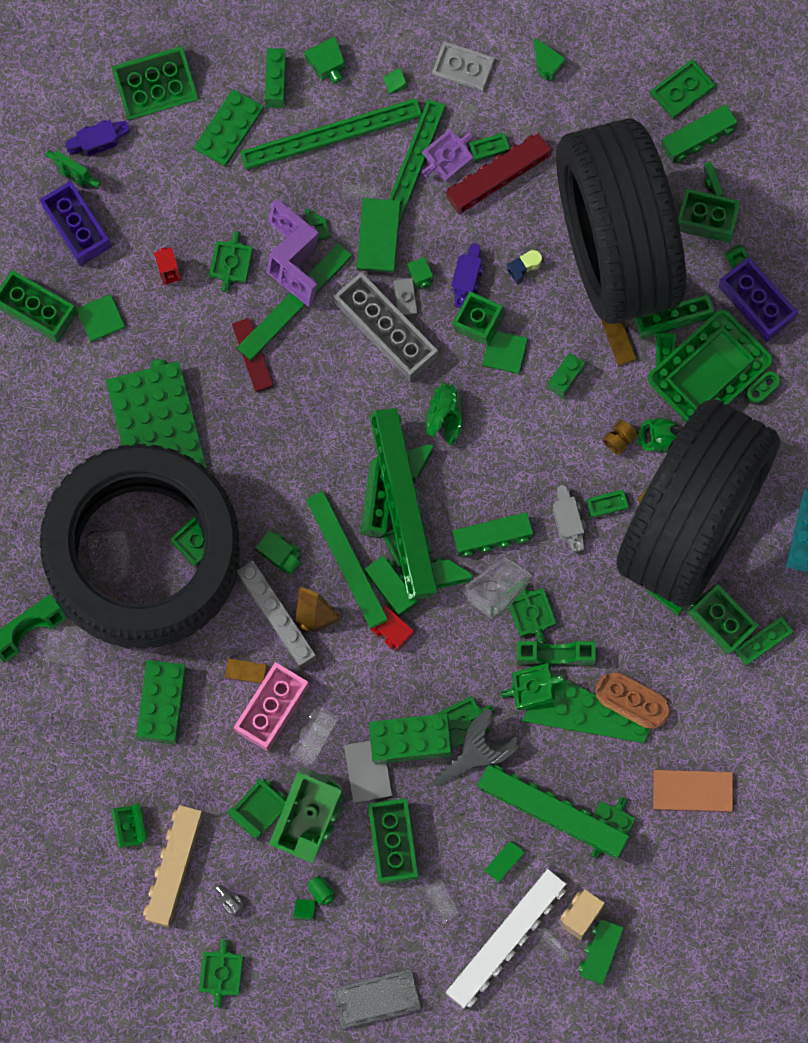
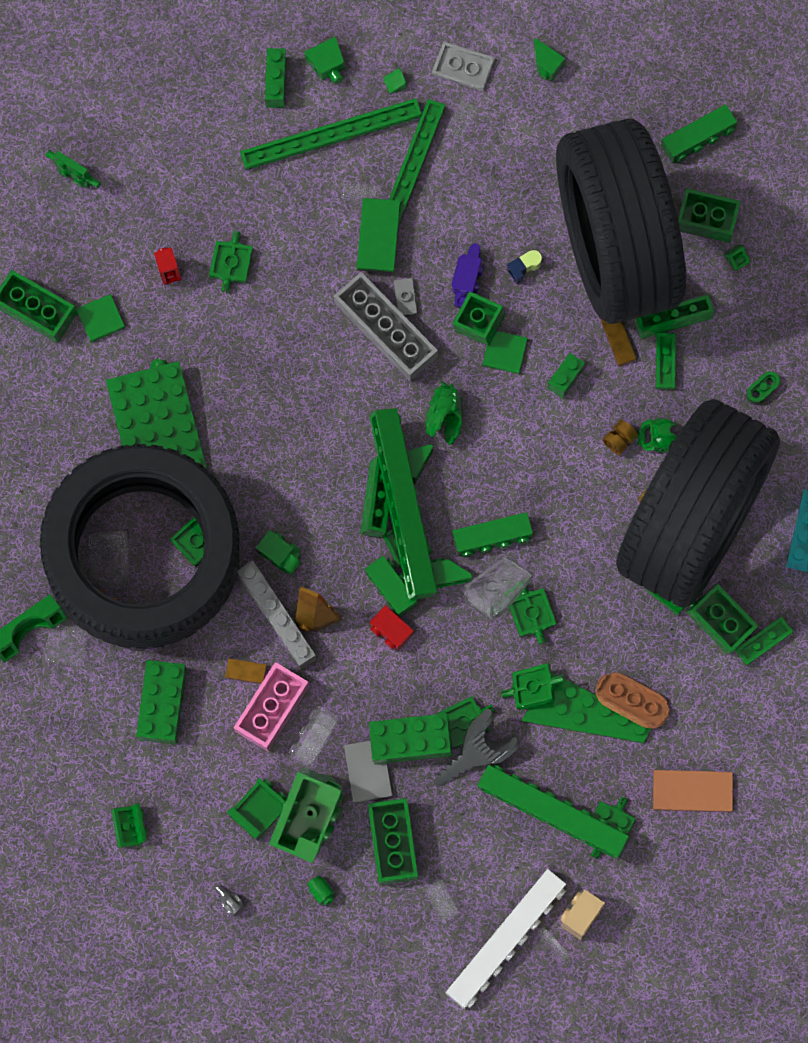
(75, 223): dark purple brick -> none
(97, 138): dark purple hinge -> none
(154, 82): green slope -> none
(173, 866): tan brick -> none
(221, 973): green plate -> none
(228, 127): green plate -> none
(257, 367): dark red tile -> none
(291, 305): green tile -> none
(292, 252): medium lavender bracket -> none
(304, 909): green slope -> none
(319, 223): green tile -> none
(346, 560): green tile -> none
(377, 999): clear piece -> none
(420, 273): green brick -> none
(447, 154): medium lavender plate -> none
(489, 147): green plate -> none
(498, 173): dark red brick -> none
(504, 861): green slope -> none
(563, 654): green arch -> none
(567, 519): light grey hinge -> none
(600, 952): green brick -> none
(607, 503): green plate -> none
(682, 89): green tile -> none
(710, 365): green wedge -> none
(712, 180): green plate -> none
(757, 299): dark purple brick -> none

